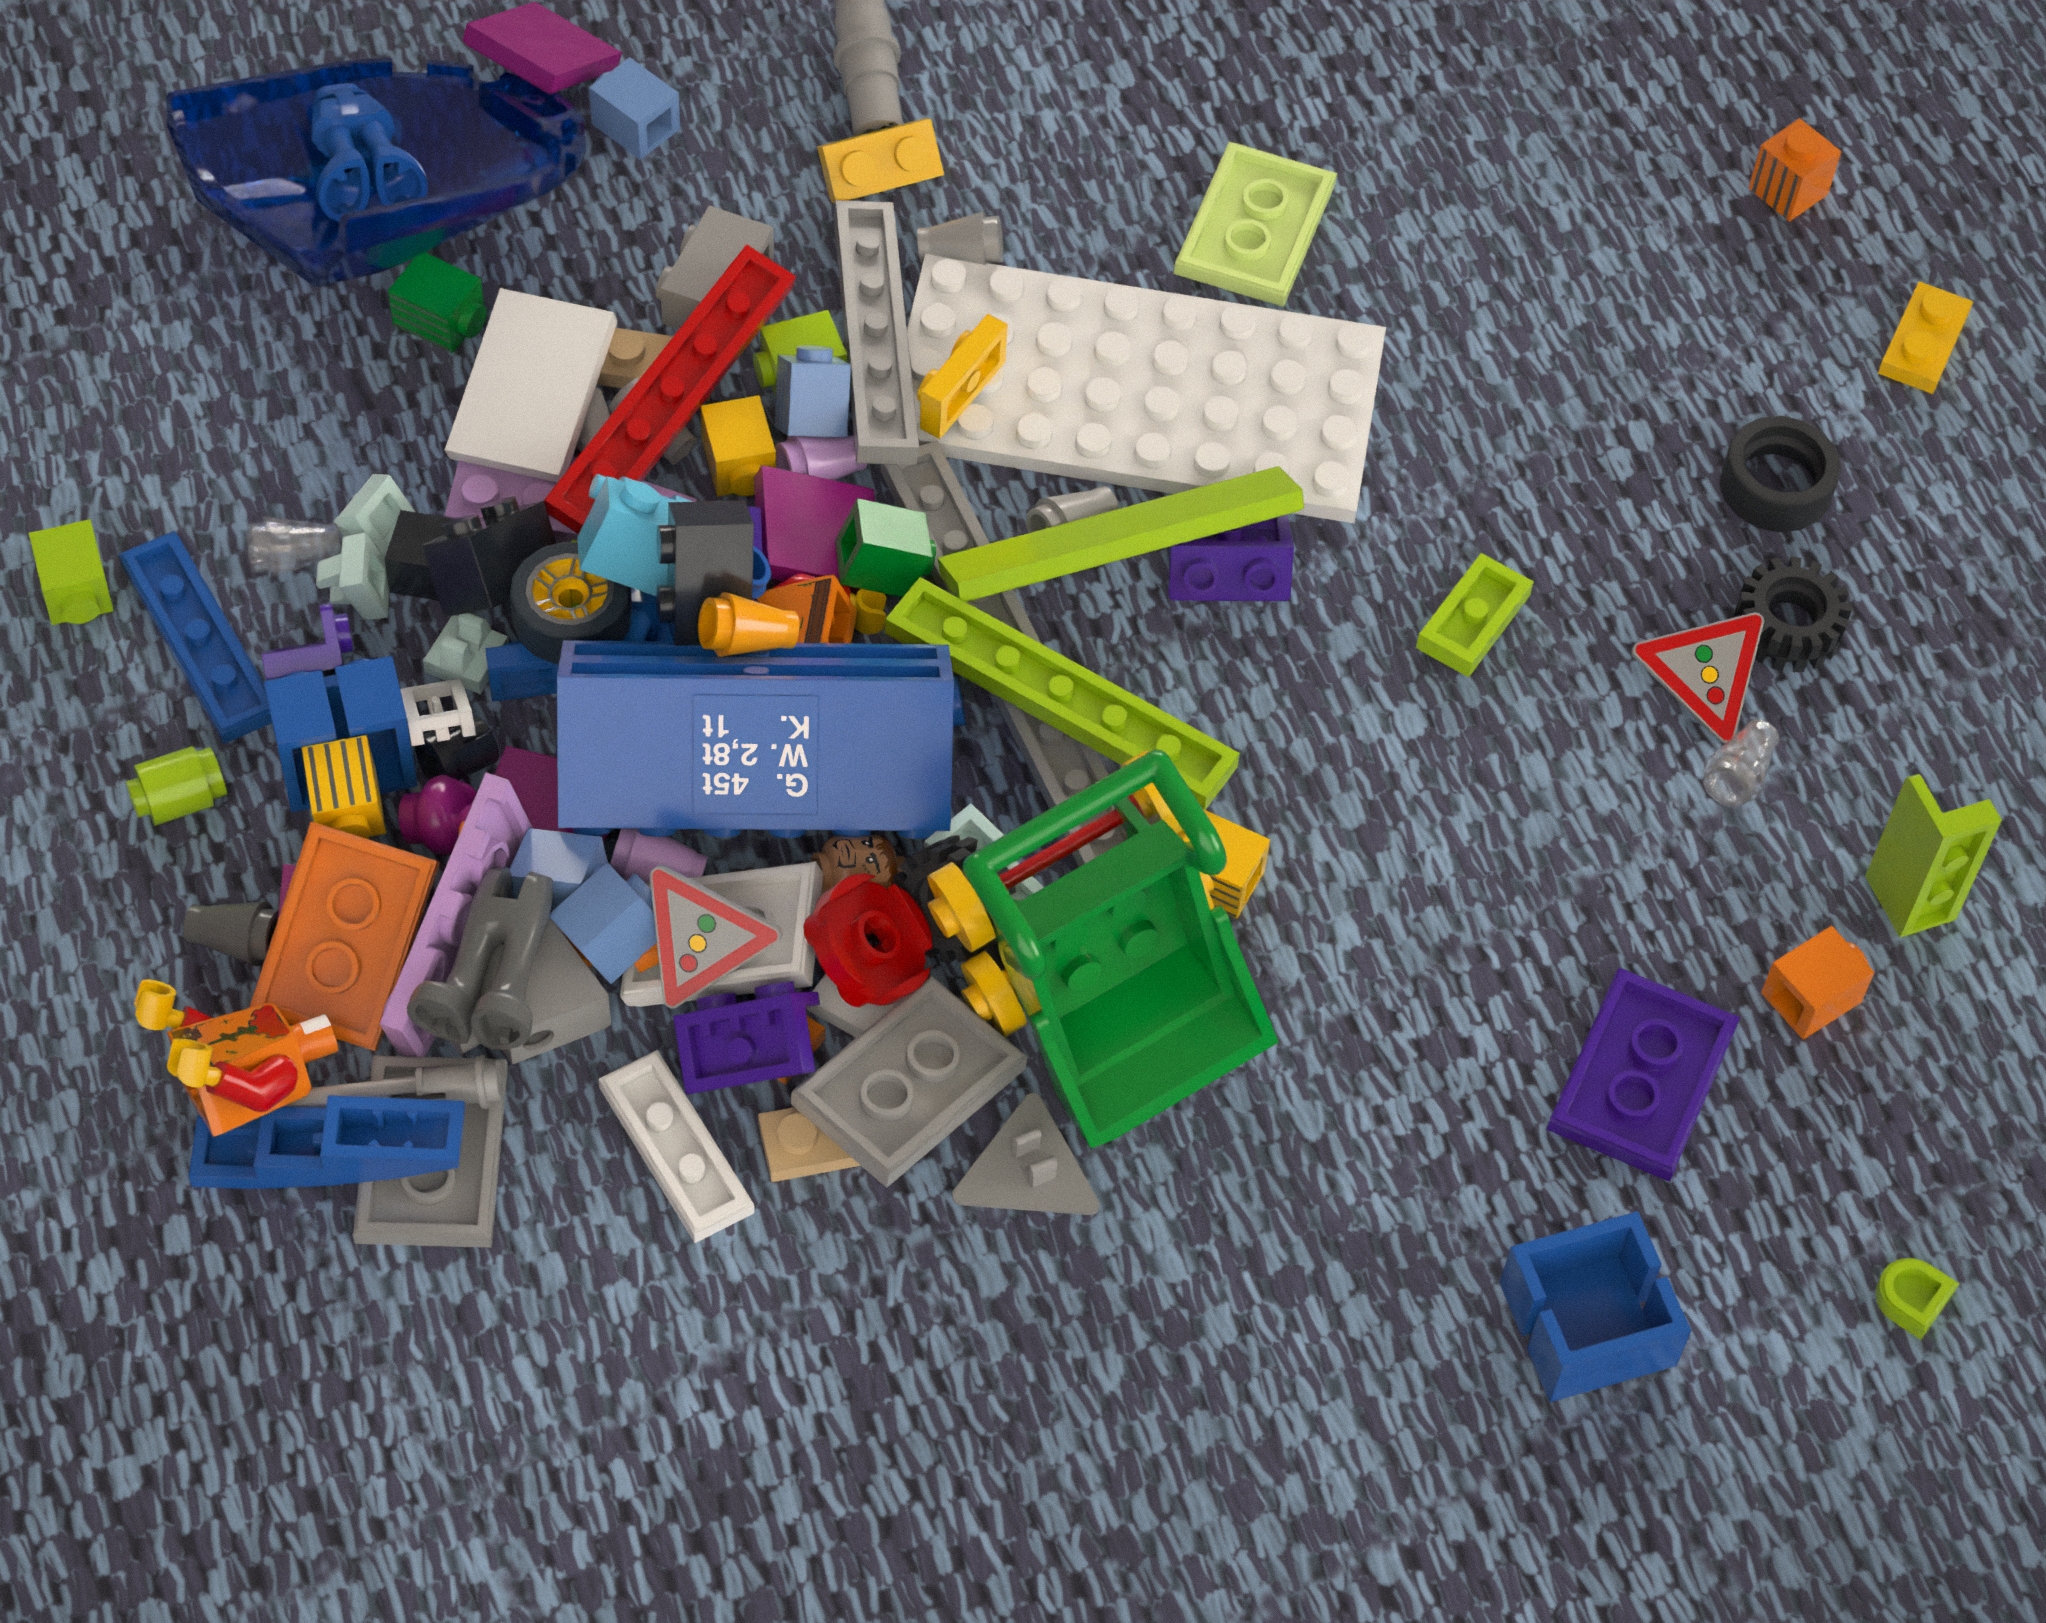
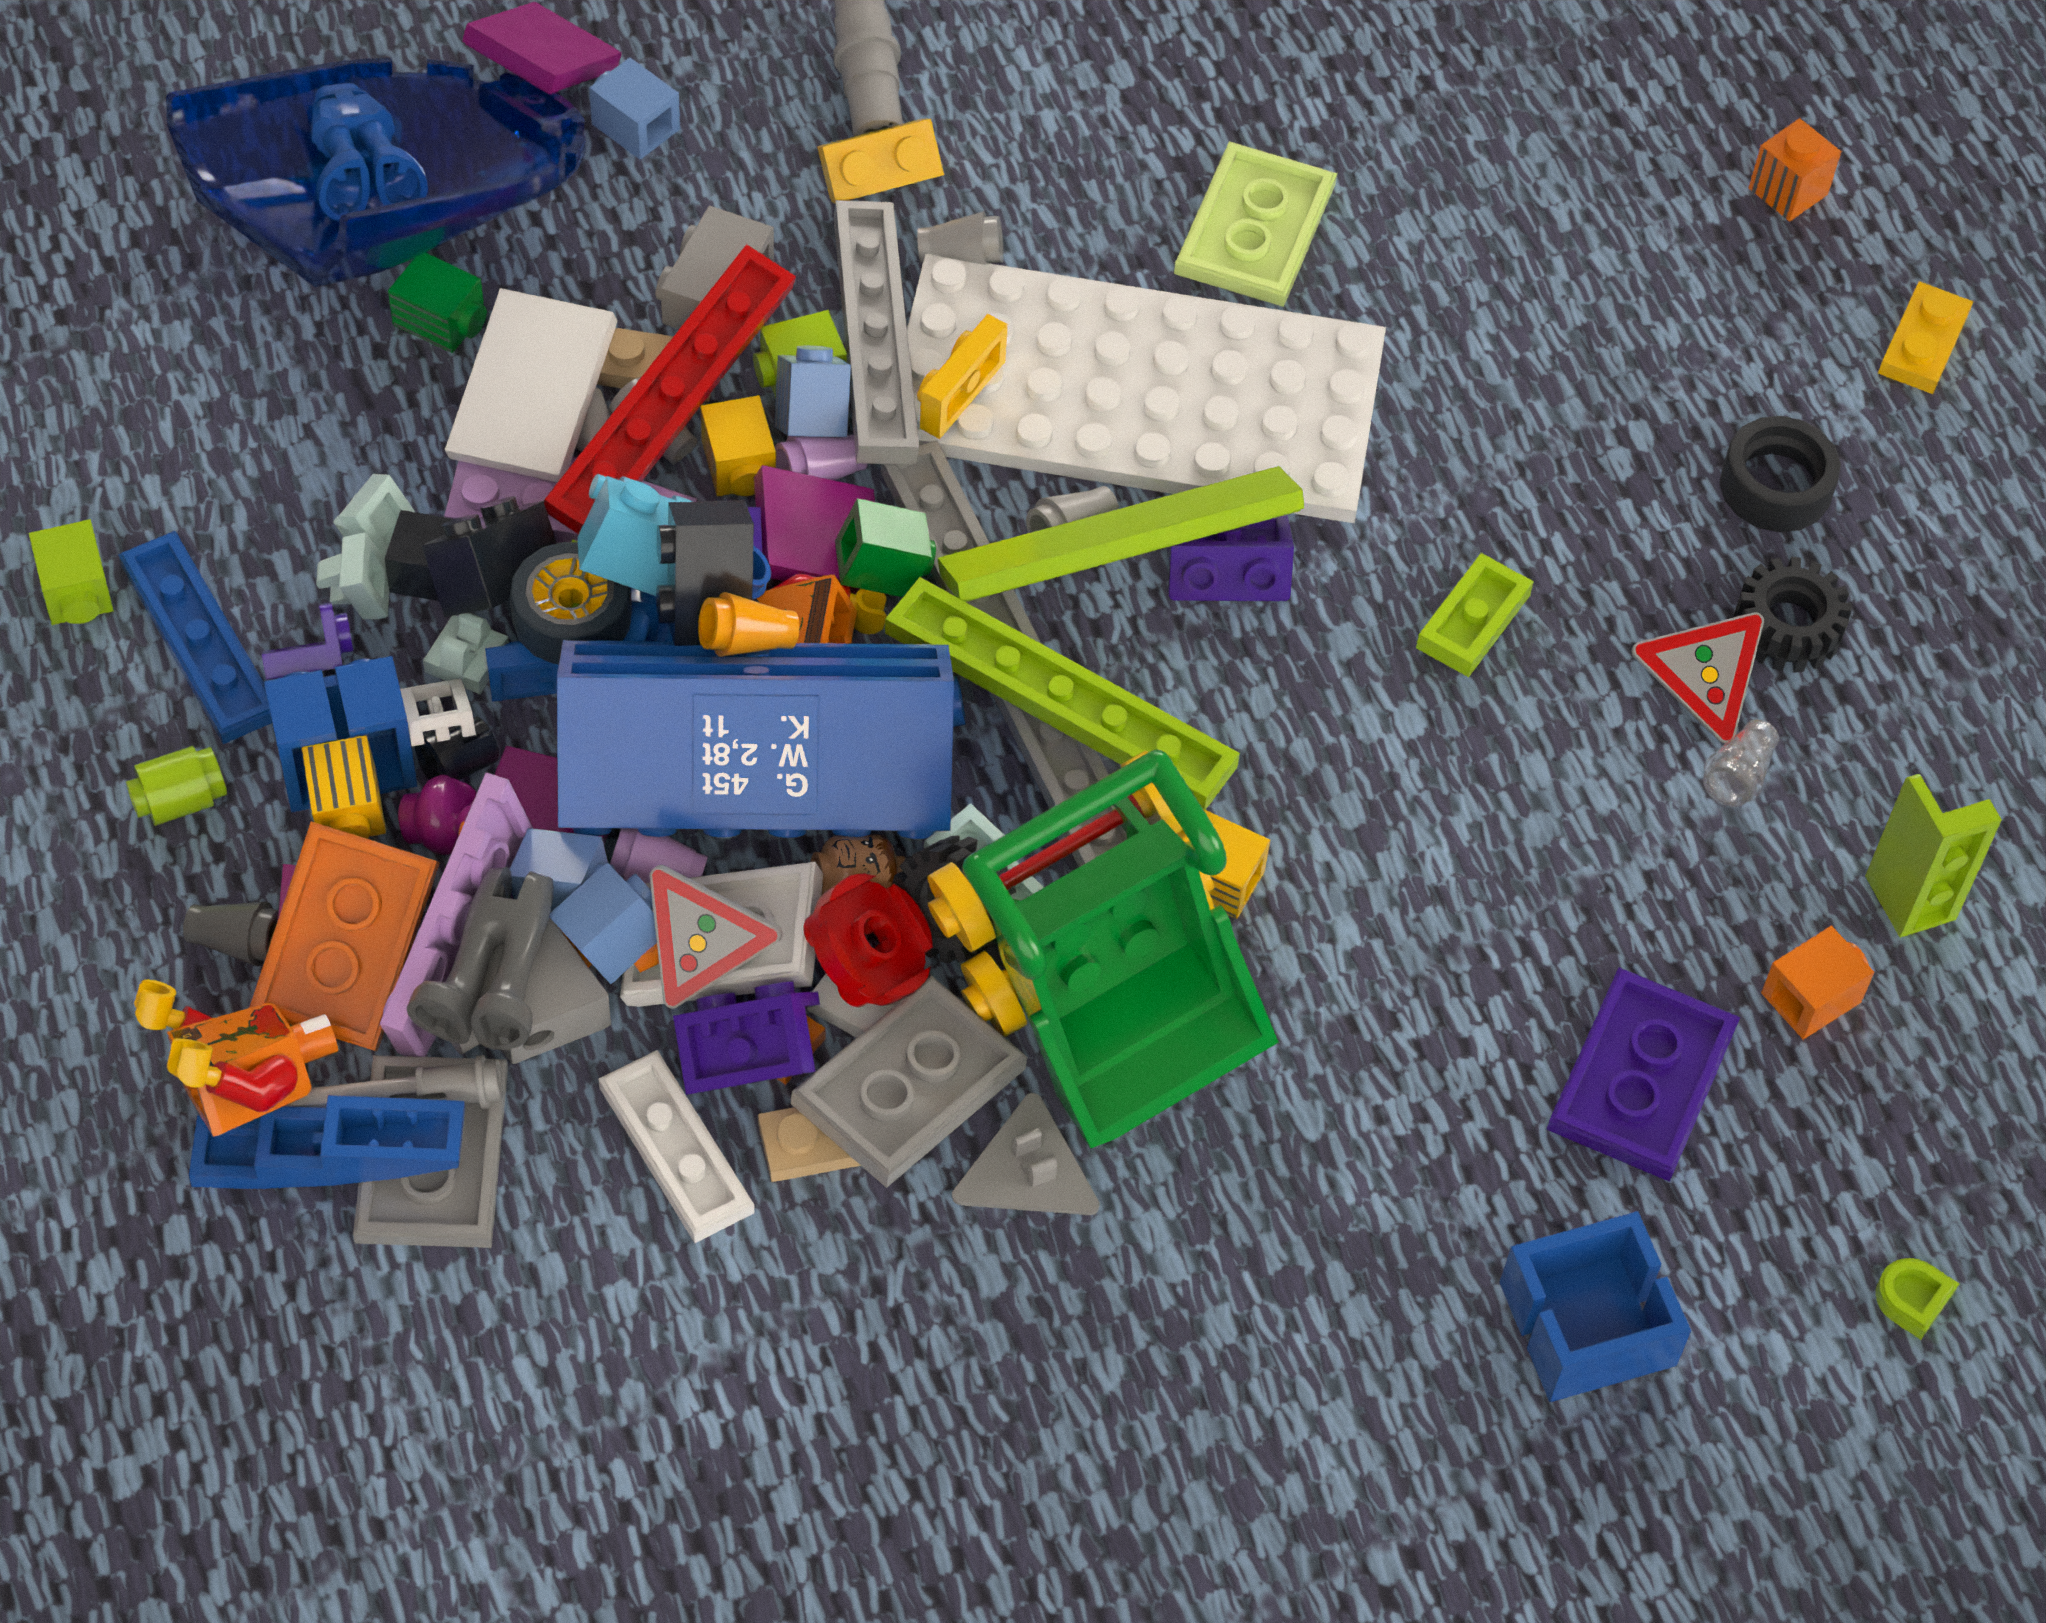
(288, 544): clear cone -> none

